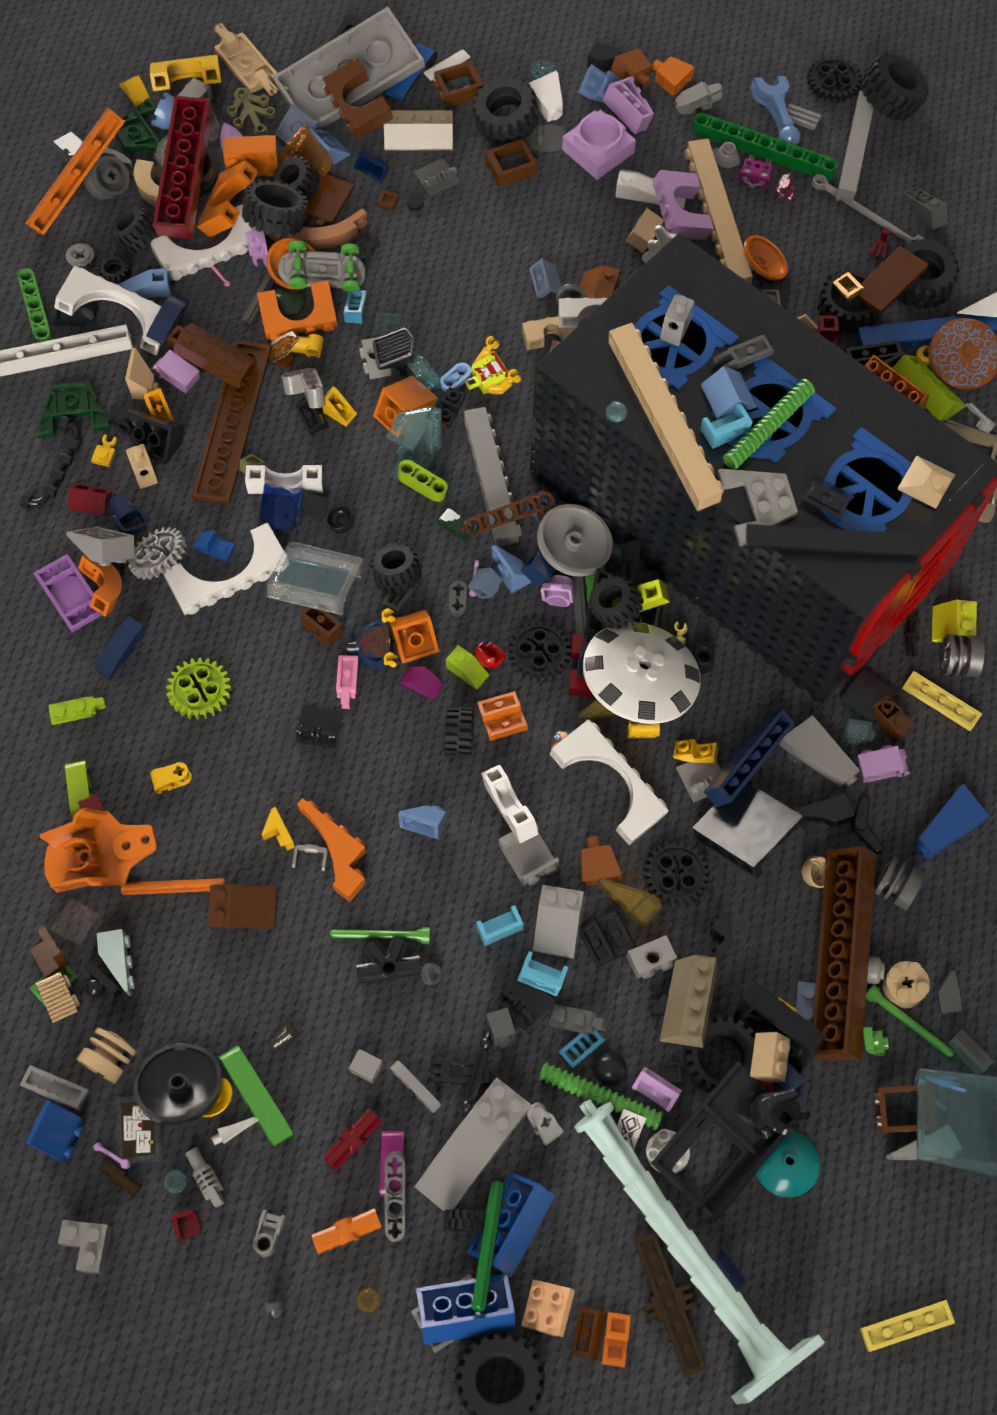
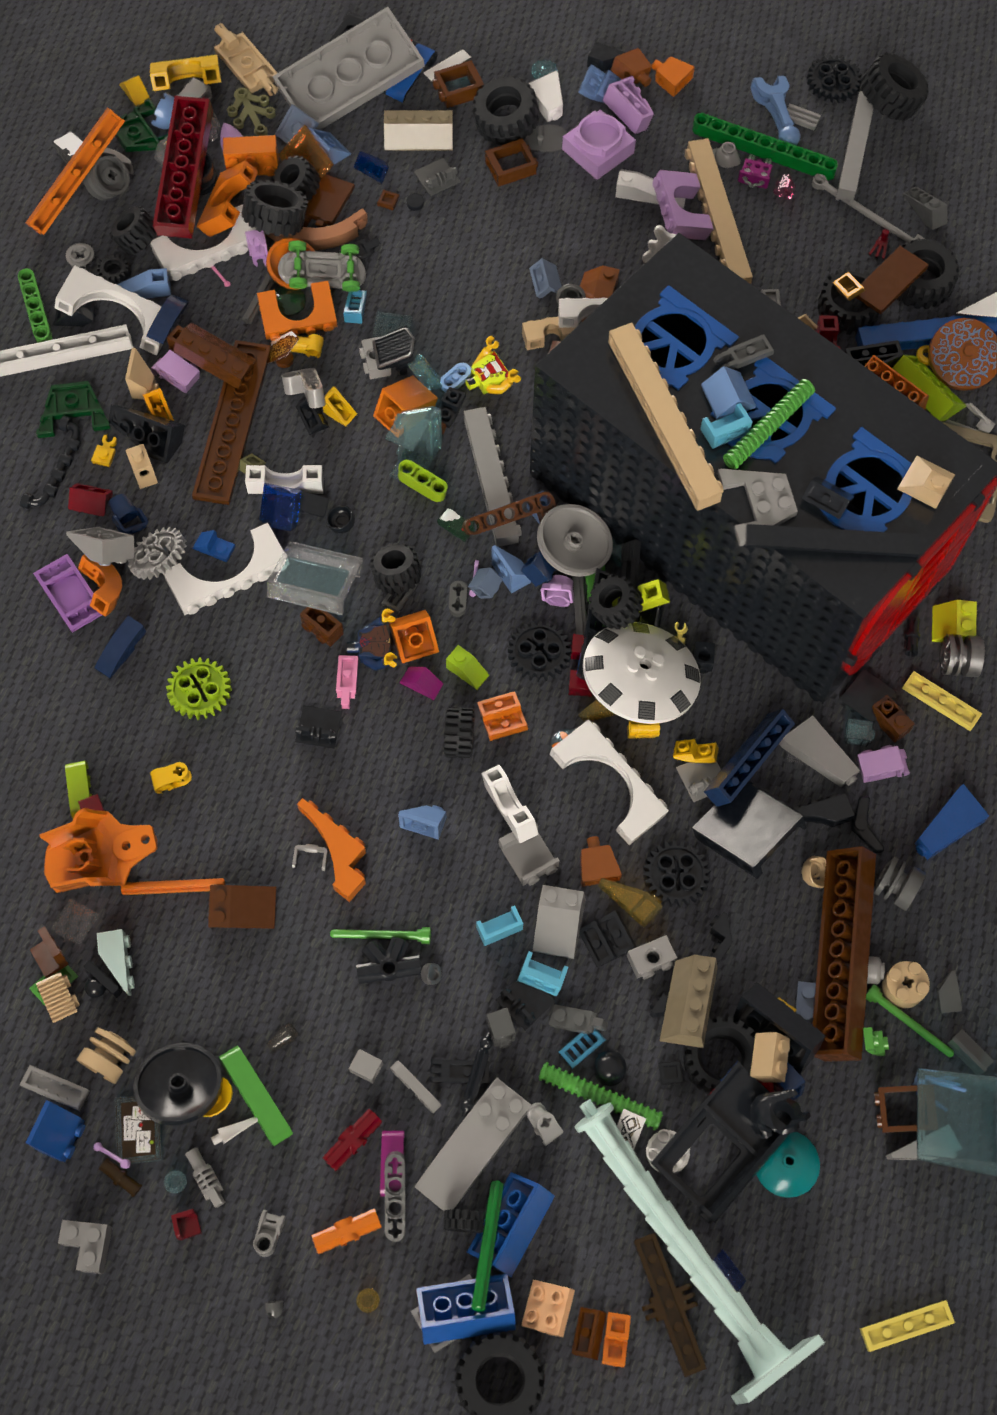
(75, 709): lime hinge -> none
(144, 177): tan arch -> none
(276, 826): yellow slope -> none
(359, 119): reddish brown arch -> none
(491, 650): red hair -> none
(616, 412): clear light blue plate -> none
(644, 230): tan brick -> none
(656, 1089): lavender hinge -> none
(681, 313): light grey torso -> none
(698, 96): light grey hinge -> none
(765, 258): orange dish -> none

